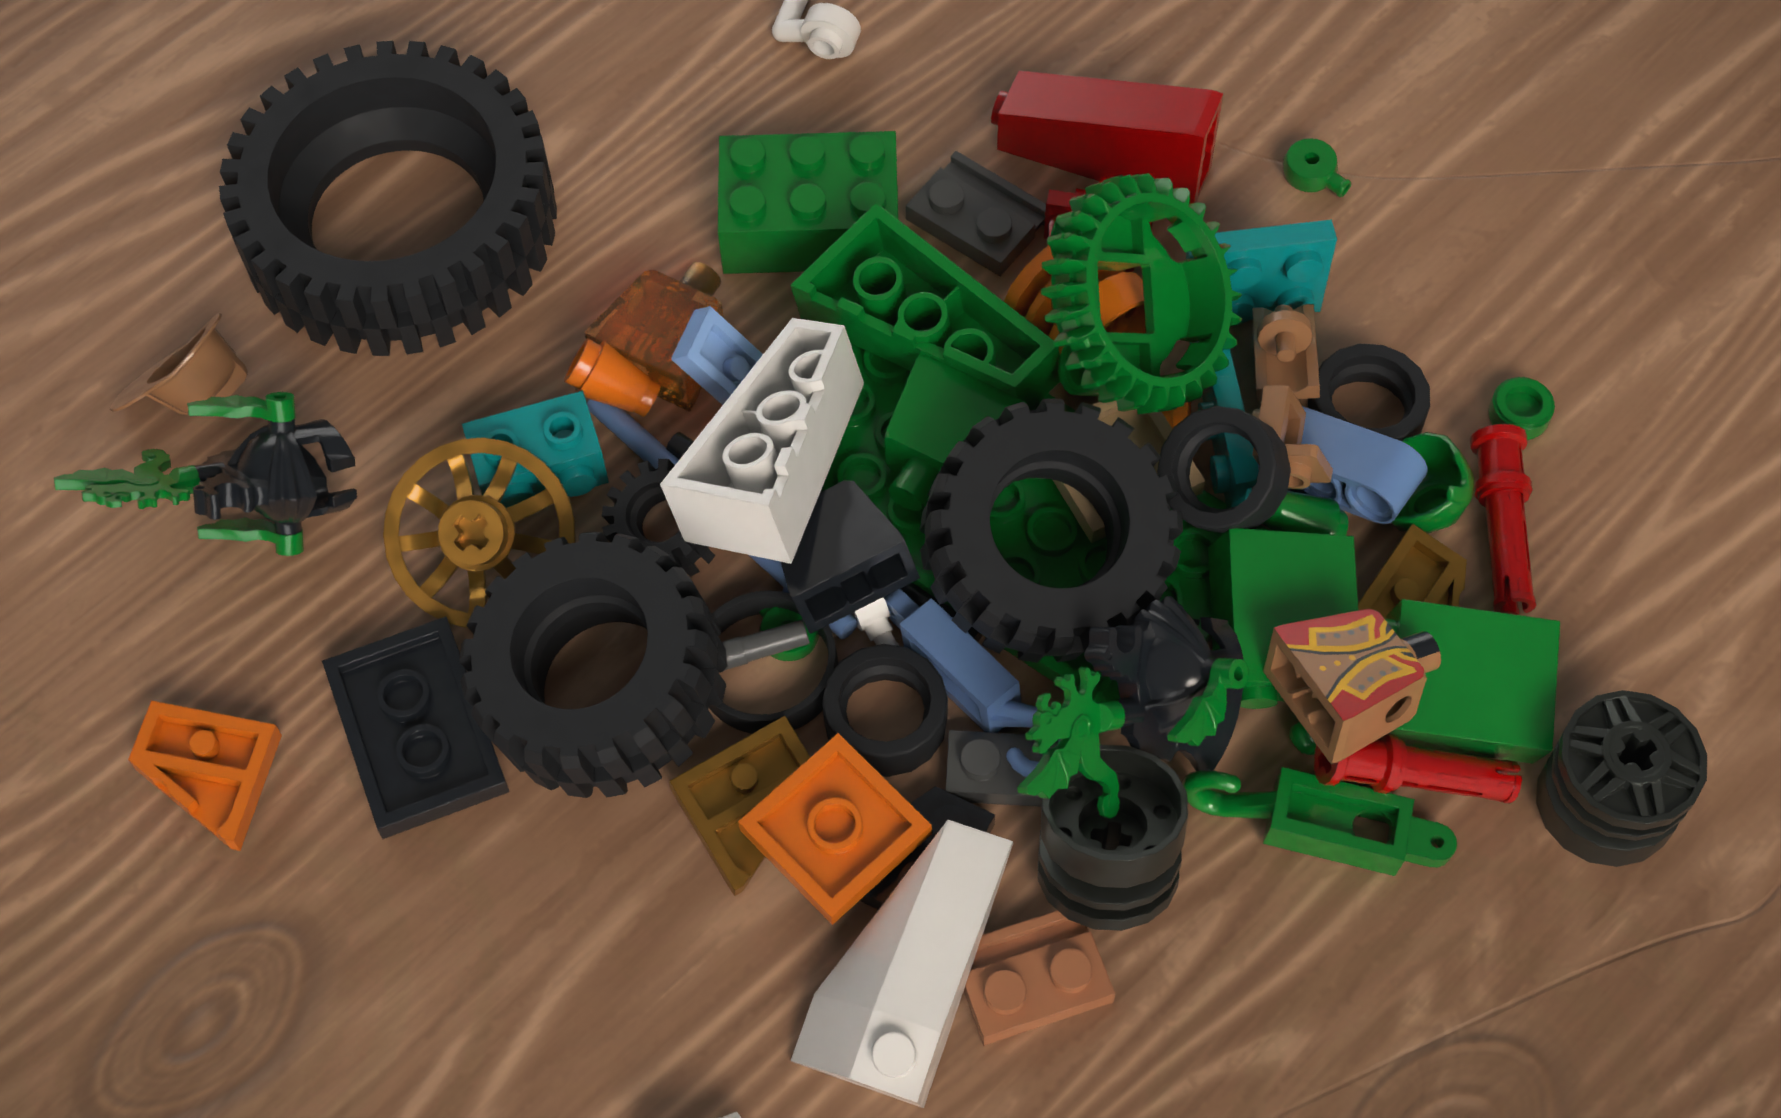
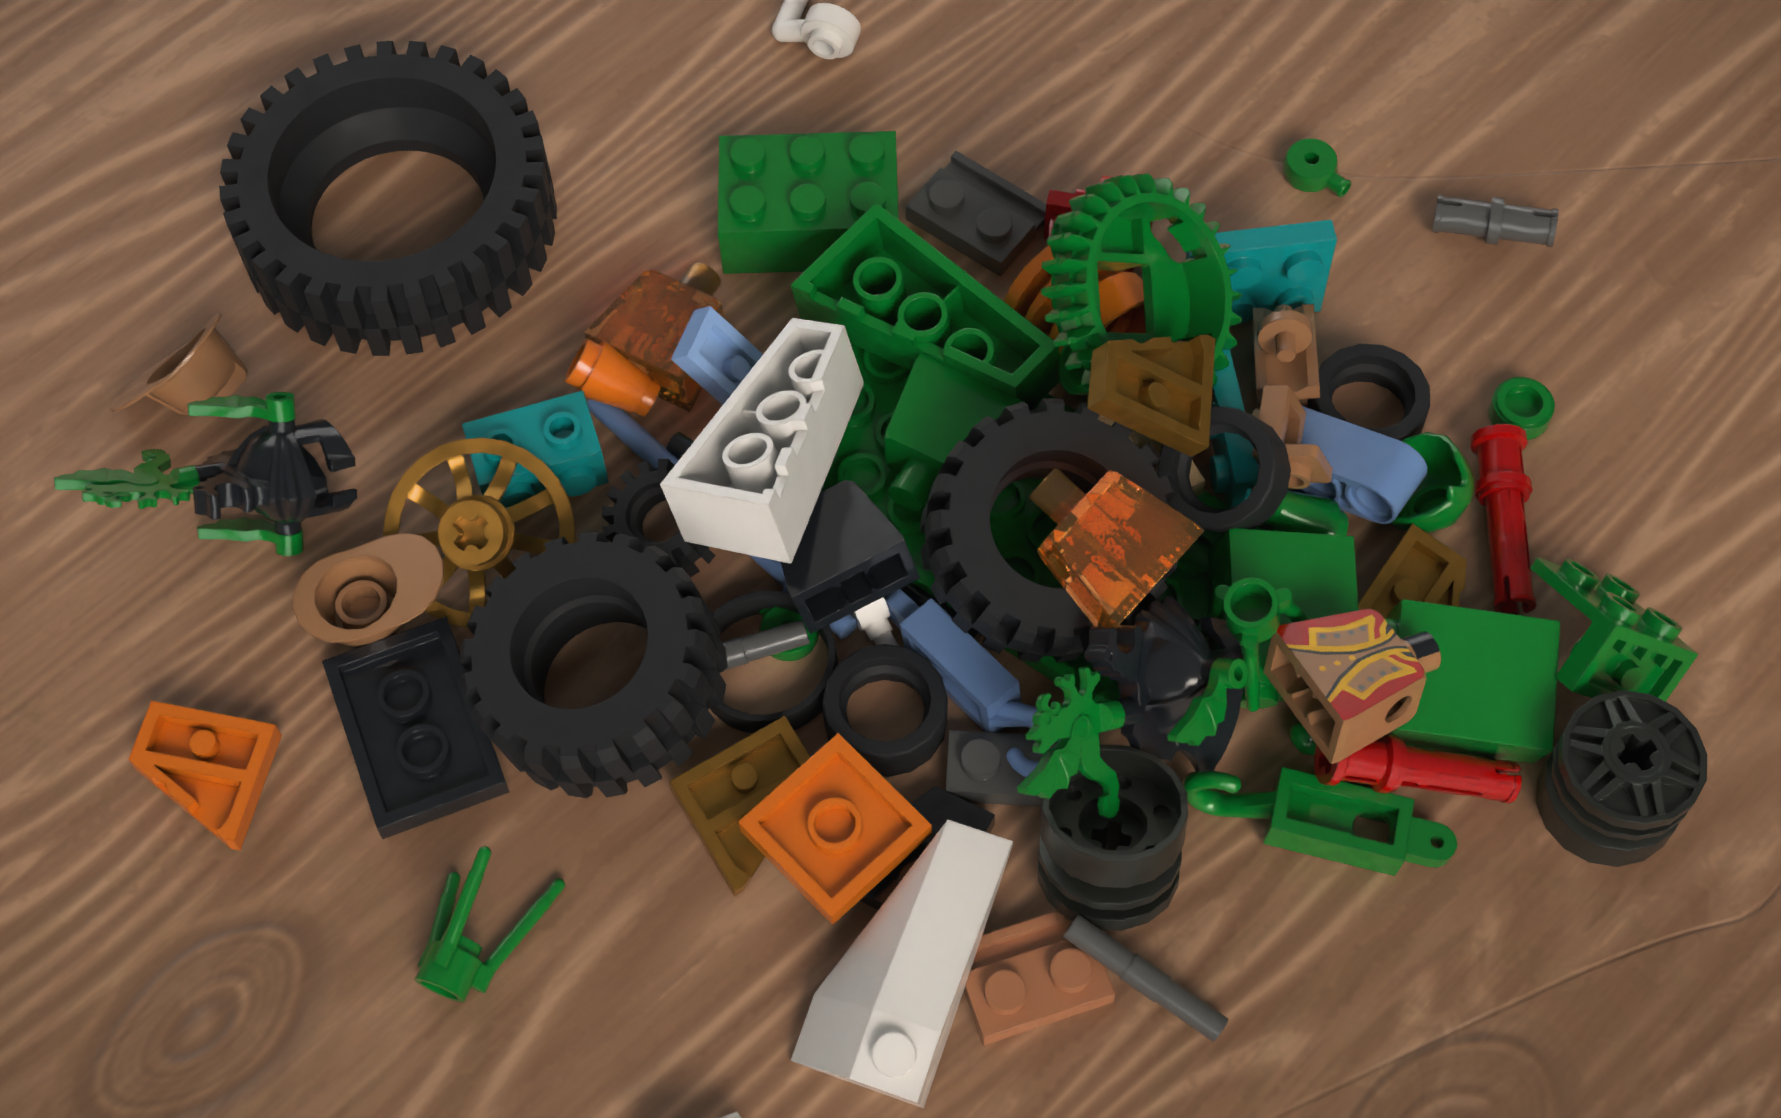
(368, 589): none -> medium nougat piece
(451, 960): none -> green plant
(1110, 127): red slope -> none
(1110, 542): none -> clear orange torso
(1145, 978): none -> dark grey piece
(1156, 389): none -> pearl gold wing
(1253, 616): none -> green plant
(1495, 220): none -> dark grey pin
(1624, 643): none -> green bracket

